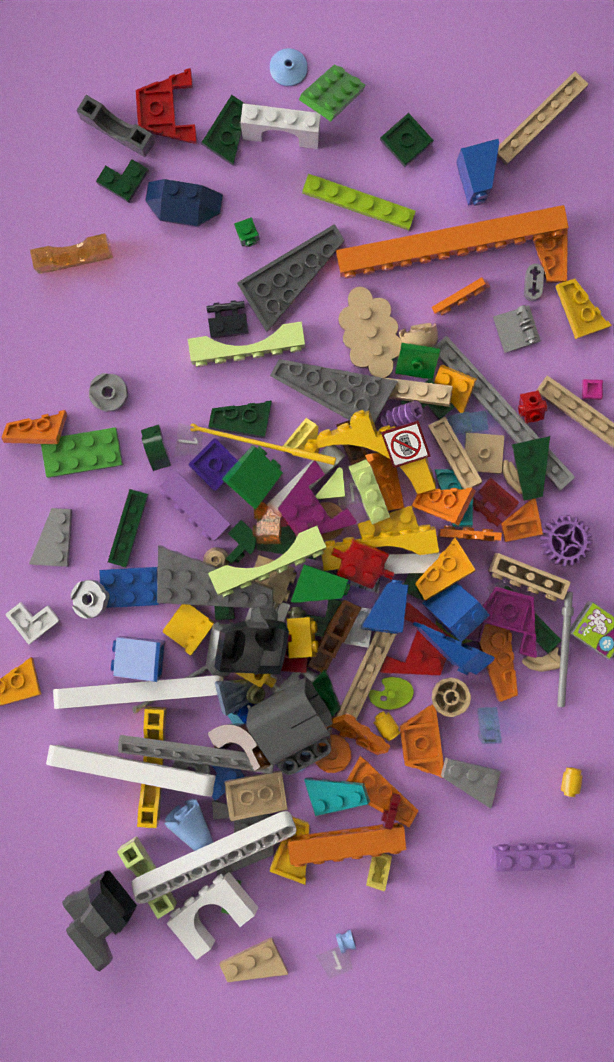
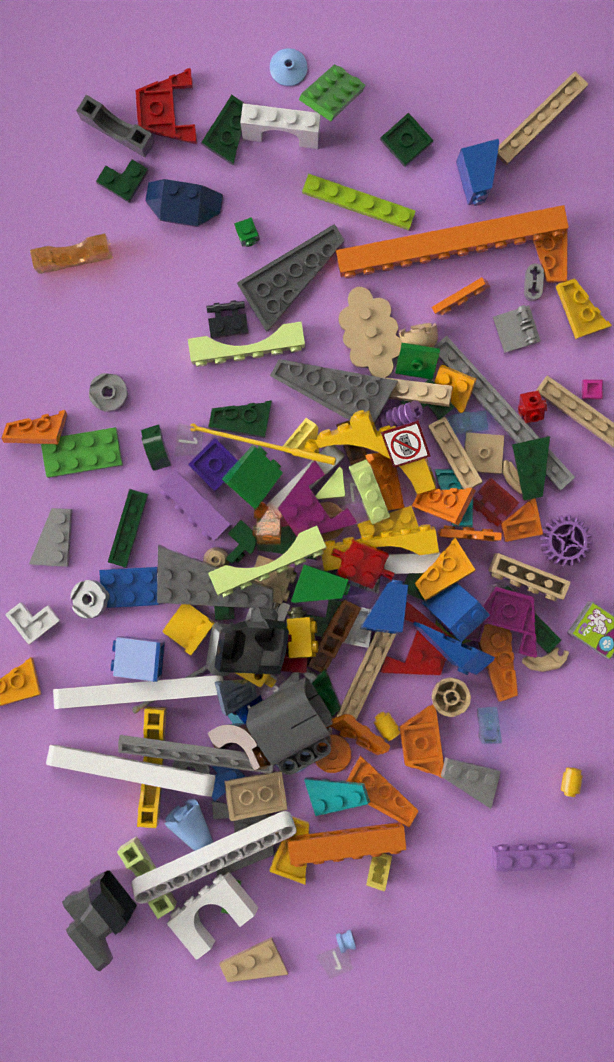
(255, 694): olive plate -> none
(388, 816): dark red plate -> none
(396, 690): lime piece -> none
(567, 612): light grey bar -> none

